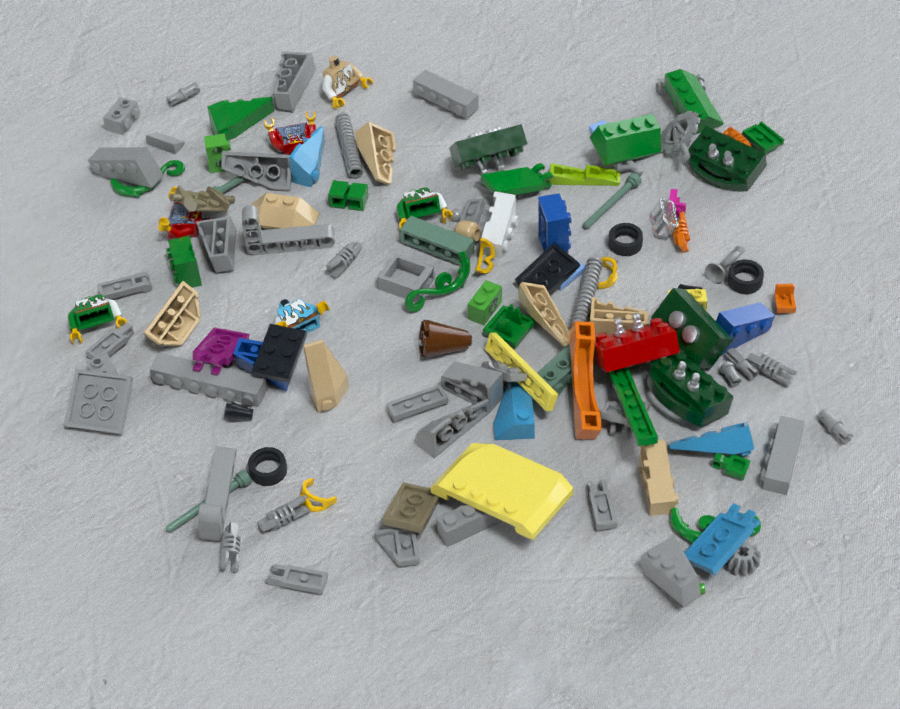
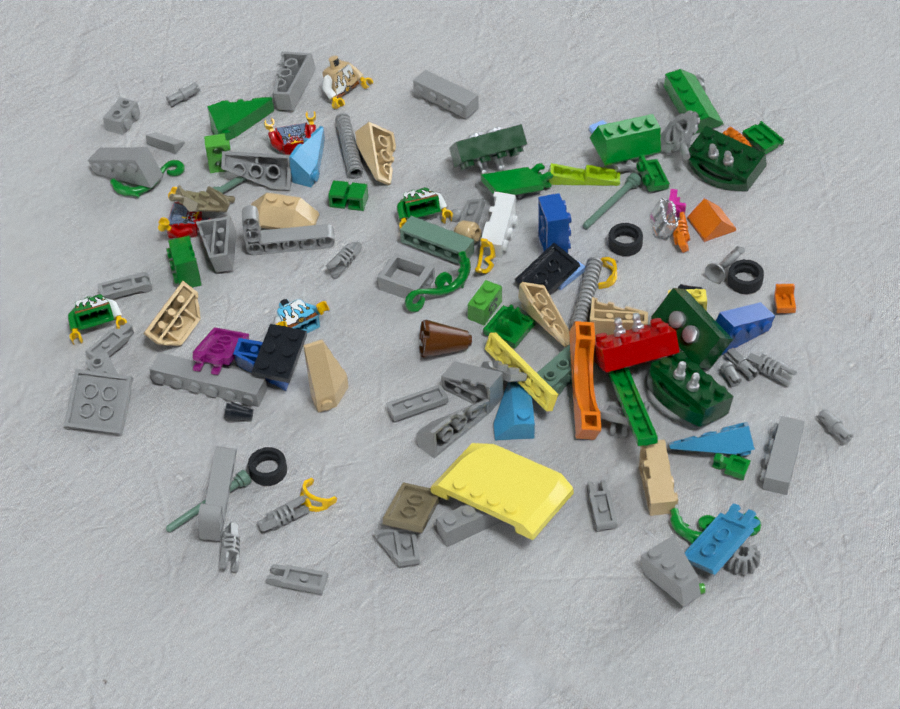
(652, 174): none -> green bracket
(710, 221): none -> orange slope

